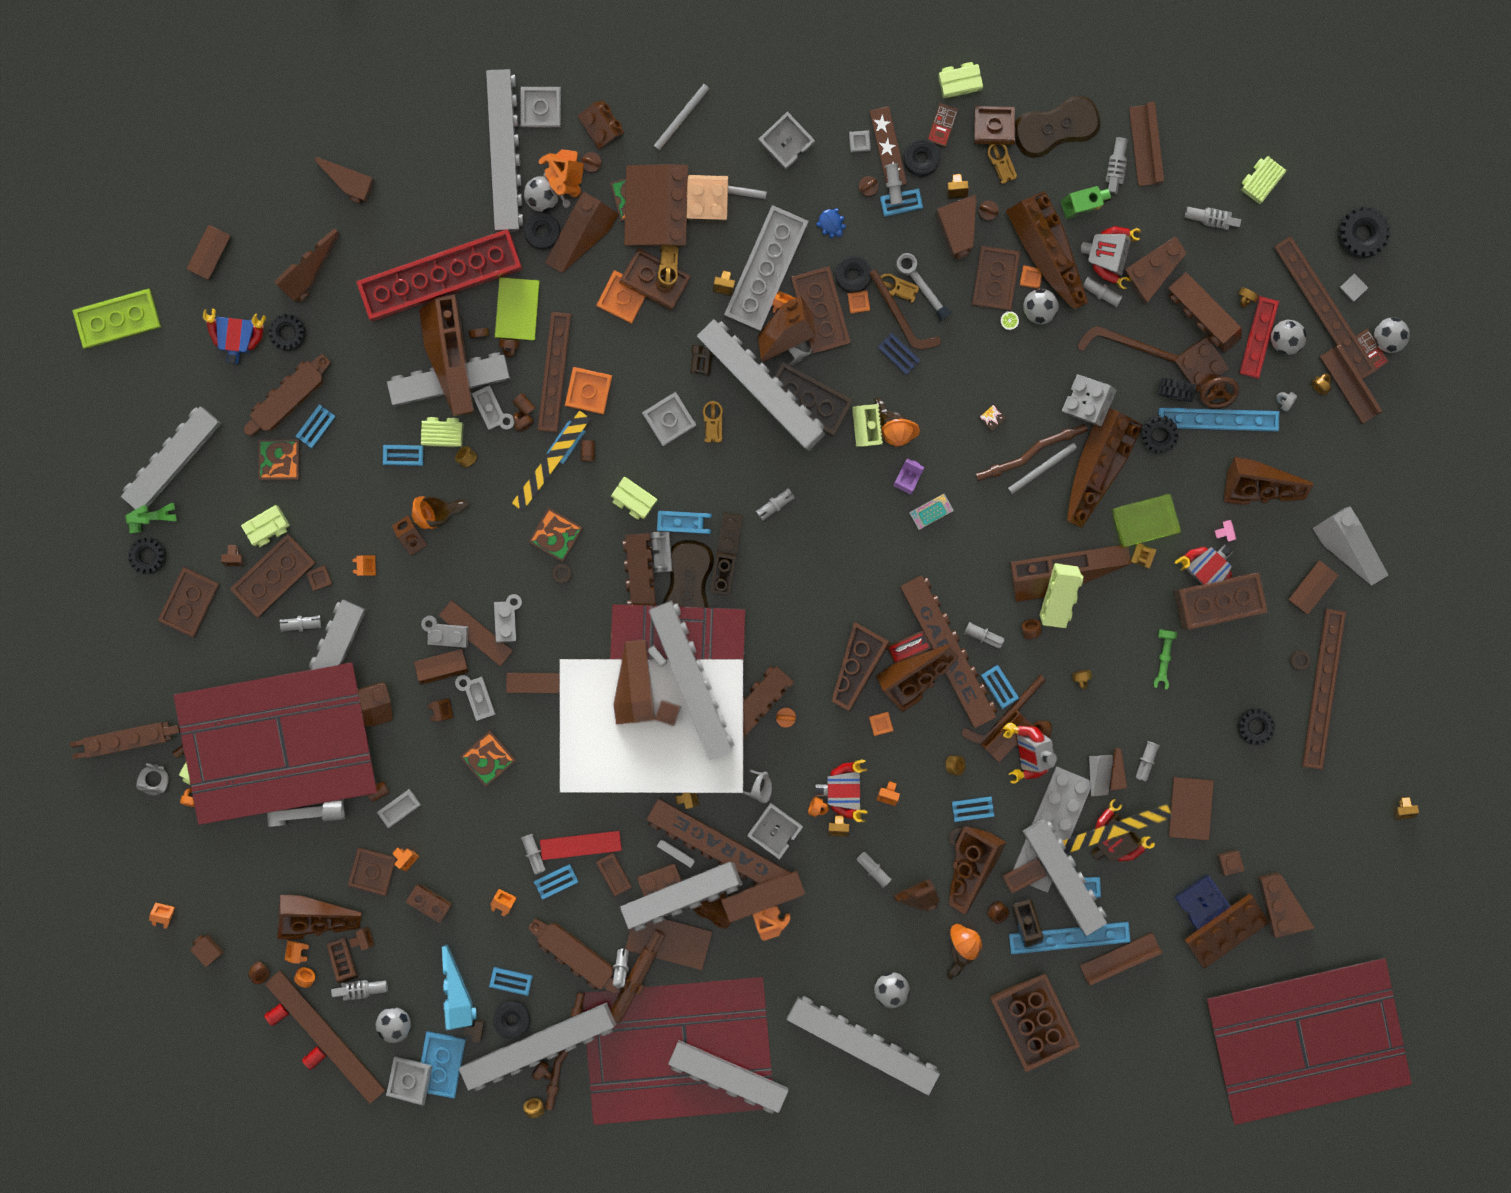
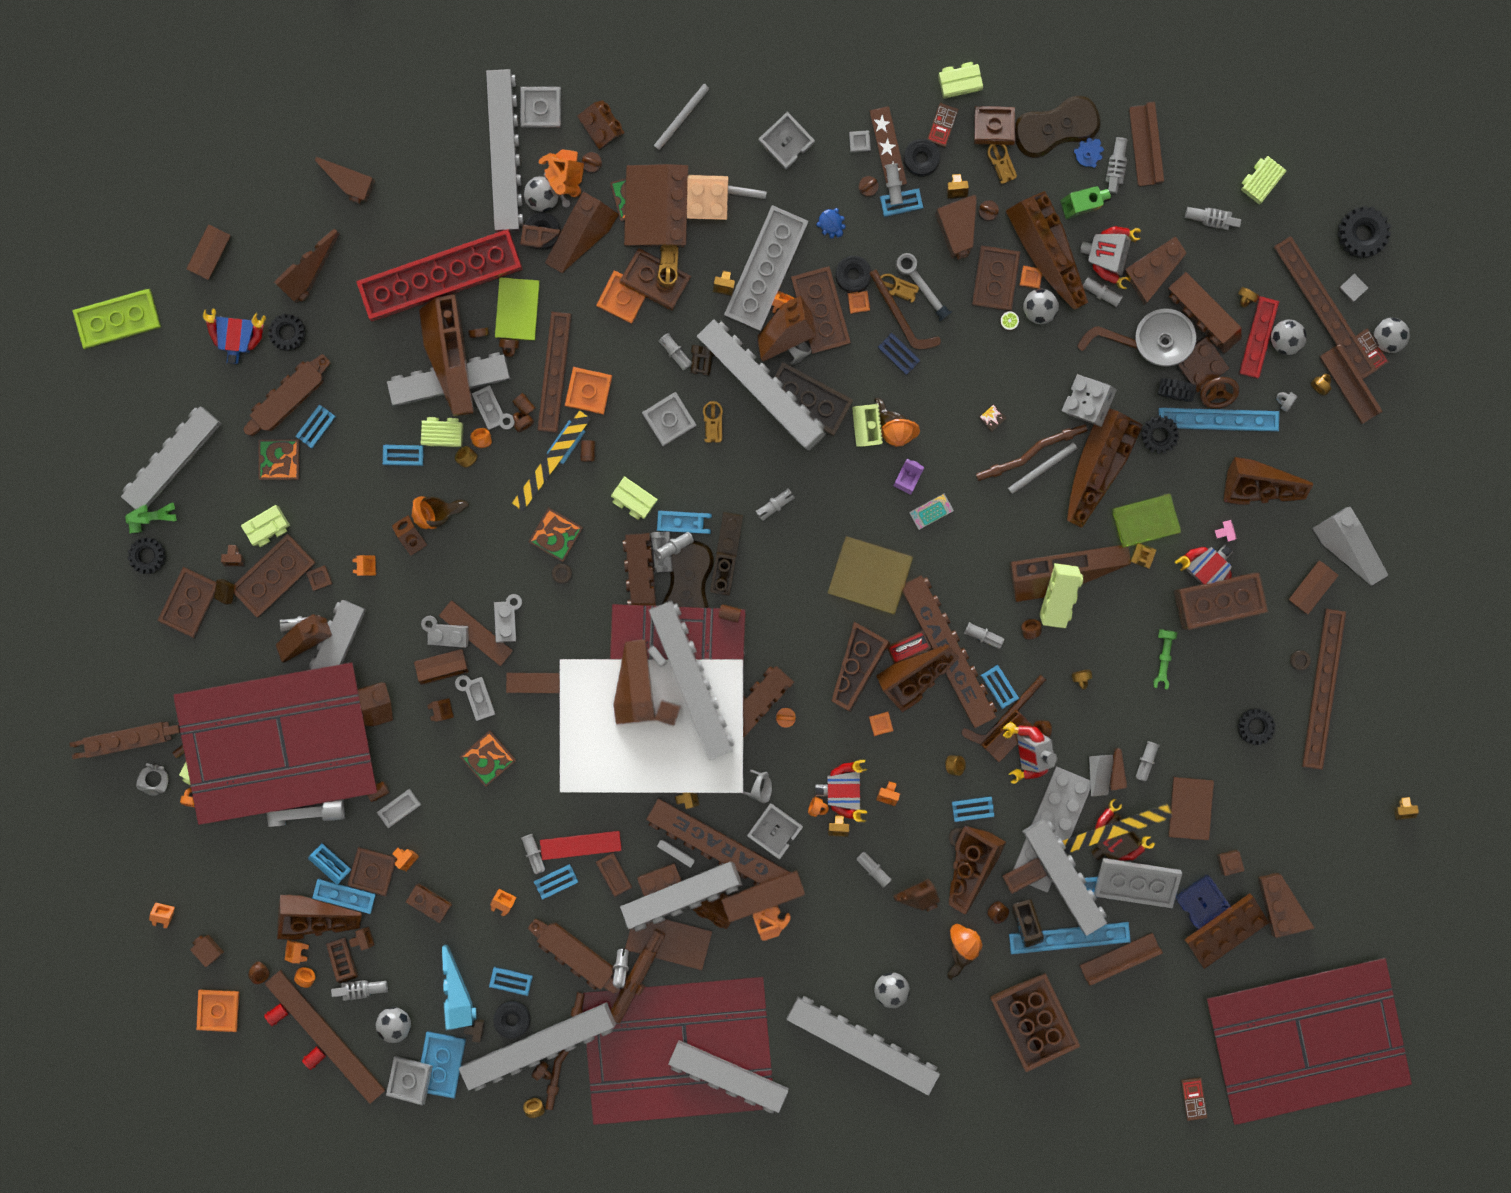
(217, 1010): none -> orange plate
(224, 591): none -> dark brown tile
(303, 637): none -> reddish brown slope
(327, 866): none -> dark azure tile
(344, 896): none -> dark azure plate
(481, 438): none -> orange tile
(537, 236): none -> reddish brown tile
(674, 546): none -> light grey pin
(675, 351): none -> light grey axle
(729, 613): none -> reddish brown piece
(870, 575): none -> clear yellow piece
(1089, 152): none -> blue piece
(1137, 883): none -> light grey plate
(1169, 326): none -> light grey dish
(1194, 1099): none -> reddish brown tile

